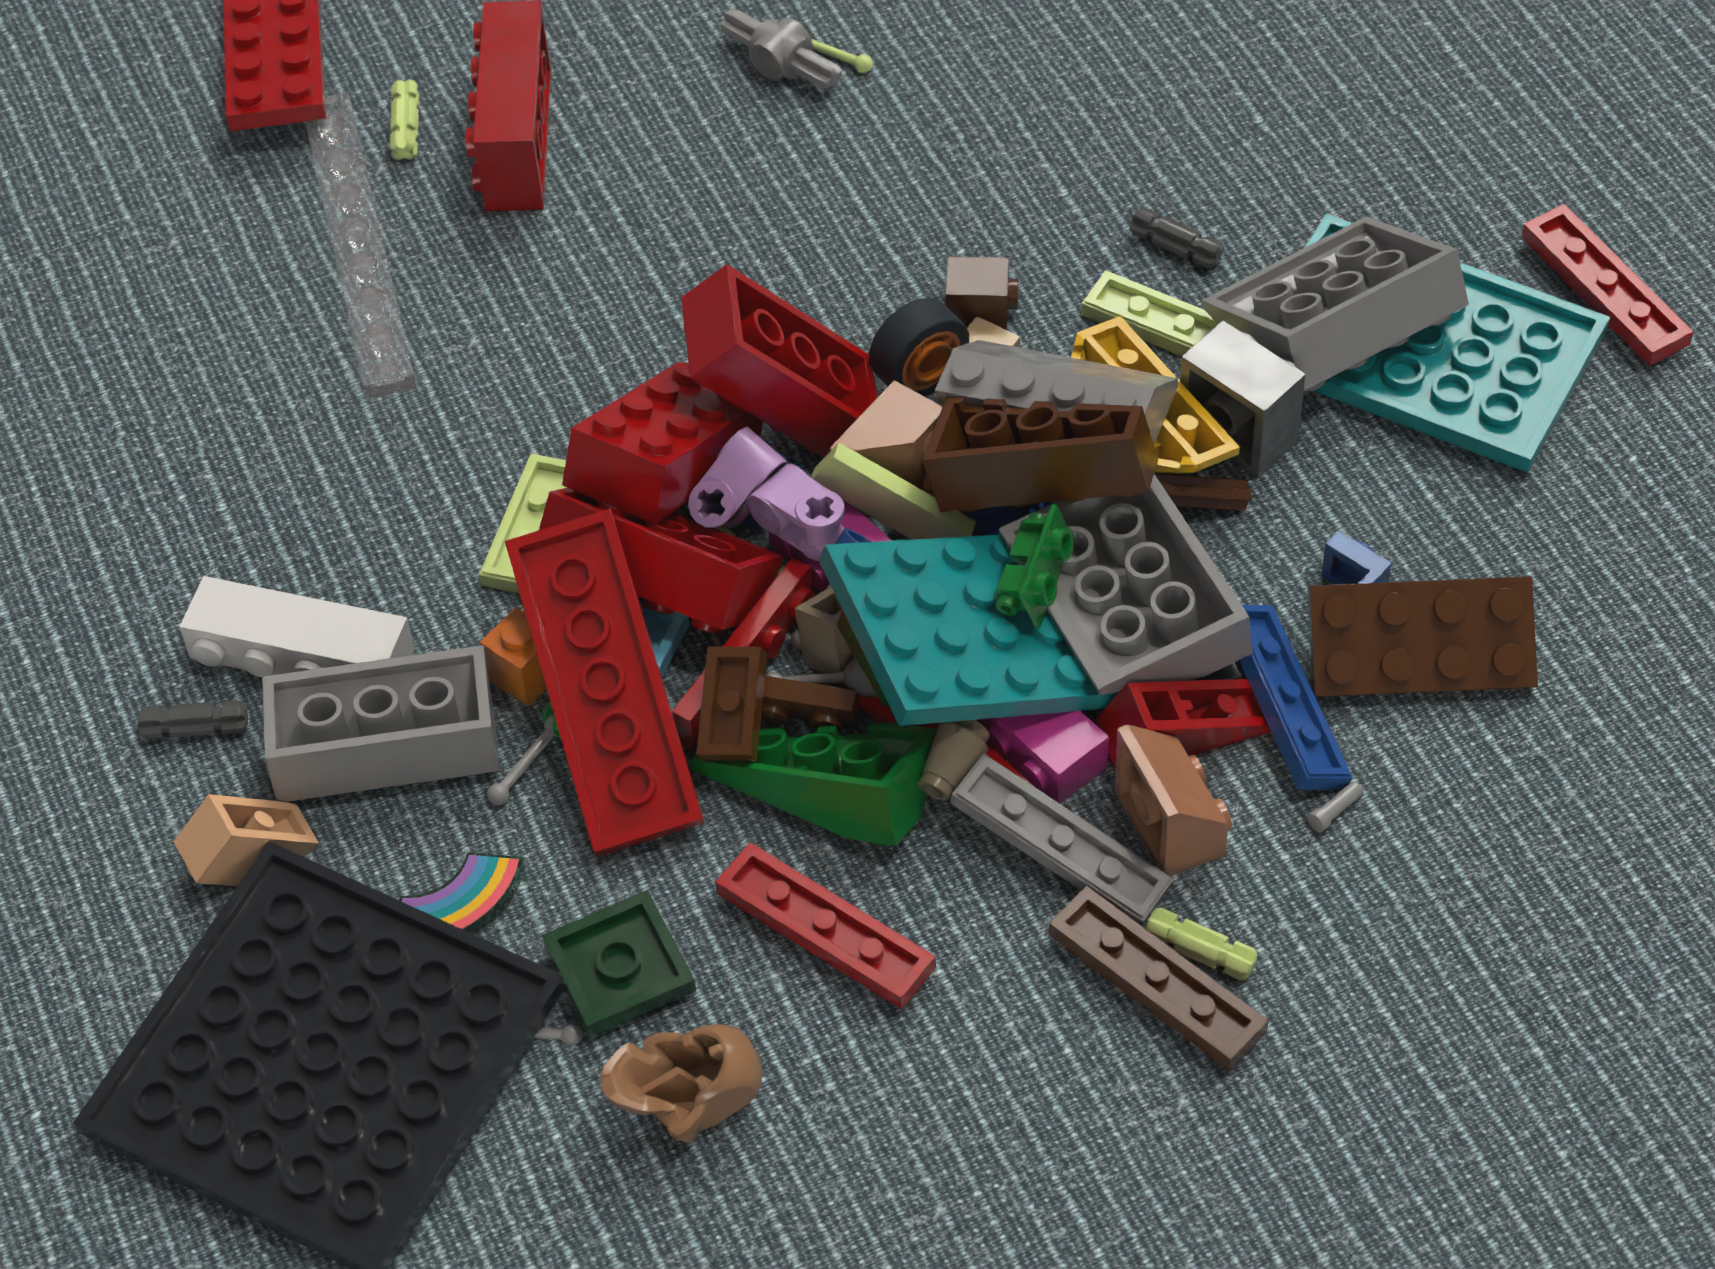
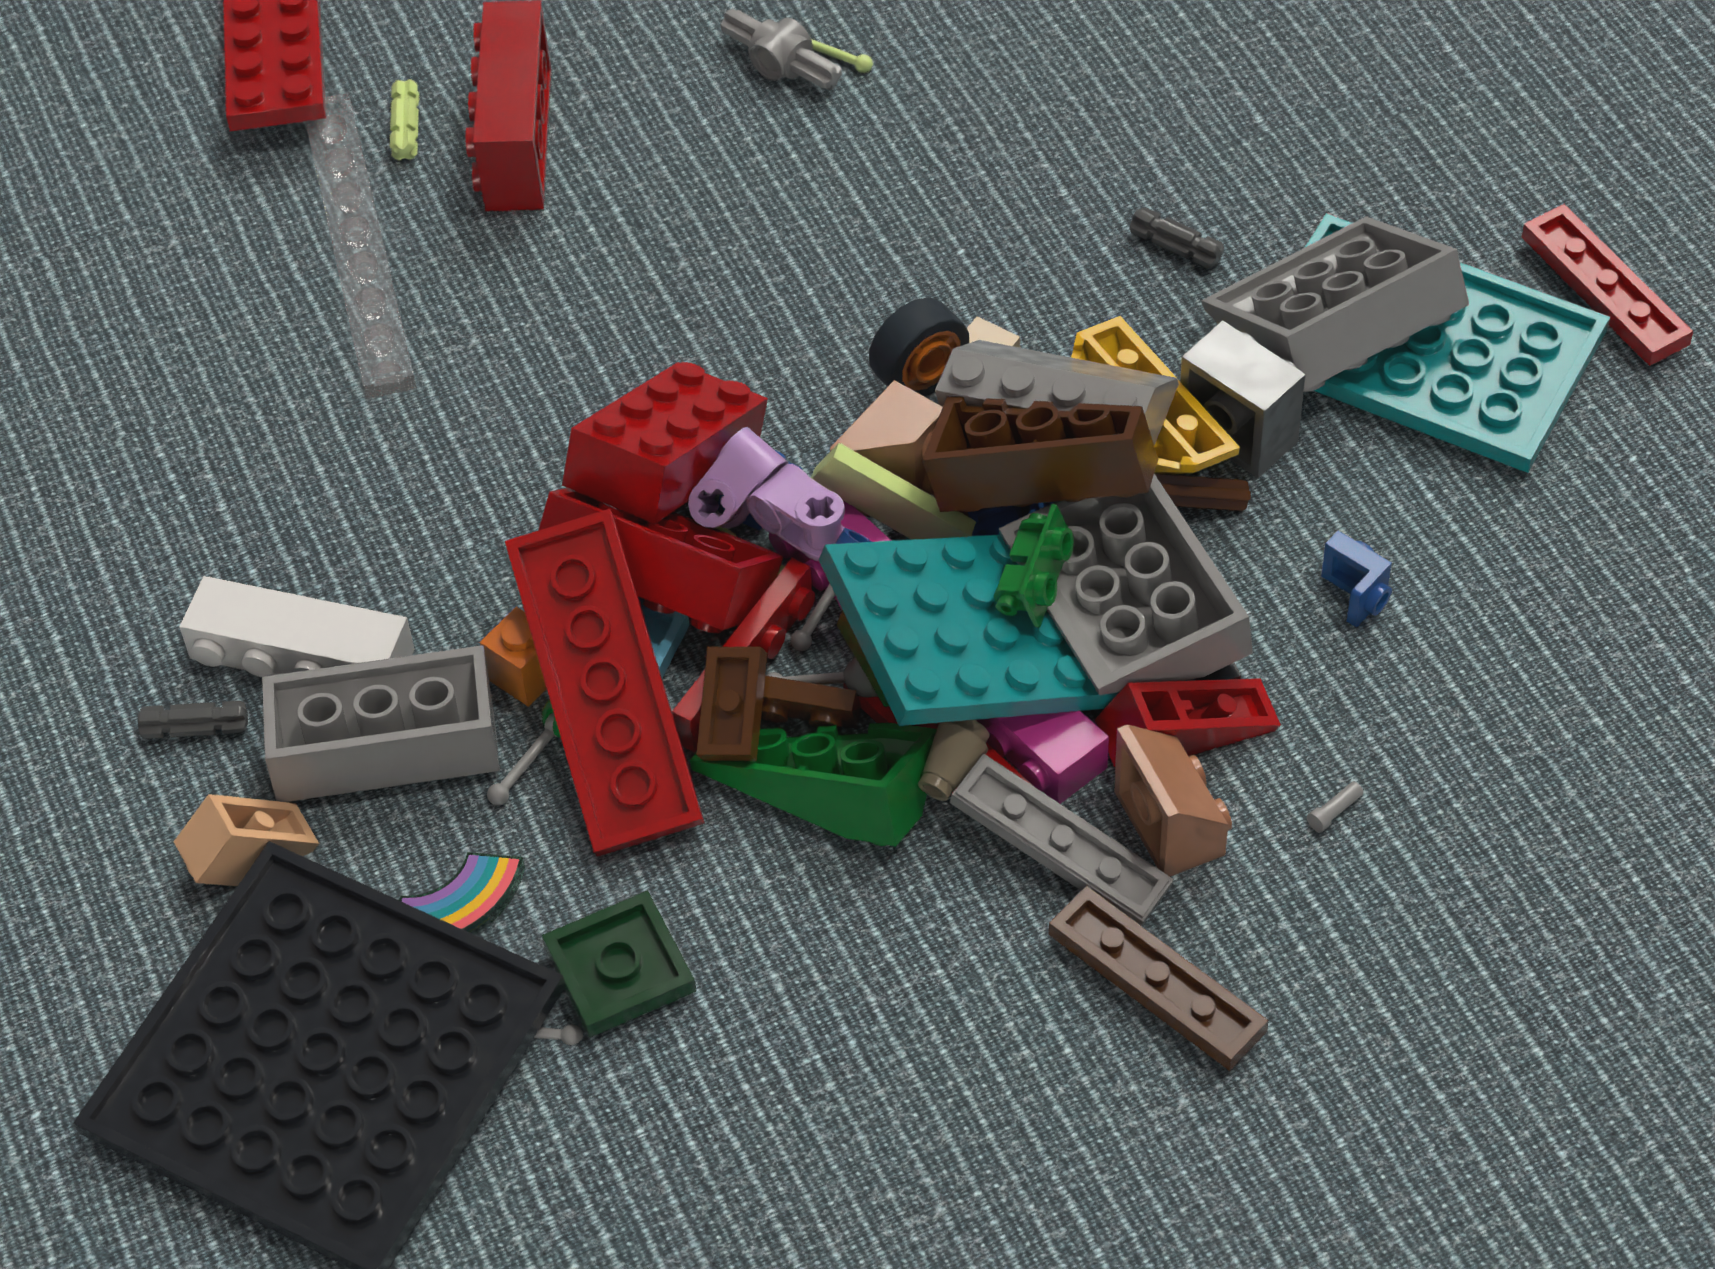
(521, 518): yellowish green tile -> none
(685, 1078): medium nougat head -> none
(775, 360): red brick -> none
(819, 636): dark tan brick -> none
(826, 925): red plate -> none
(980, 289): brick -> none
(1148, 312): yellowish green tile -> none
(1202, 944): yellowish green axle -> none
(1291, 706): blue tile -> none
(1422, 636): reddish brown plate -> none

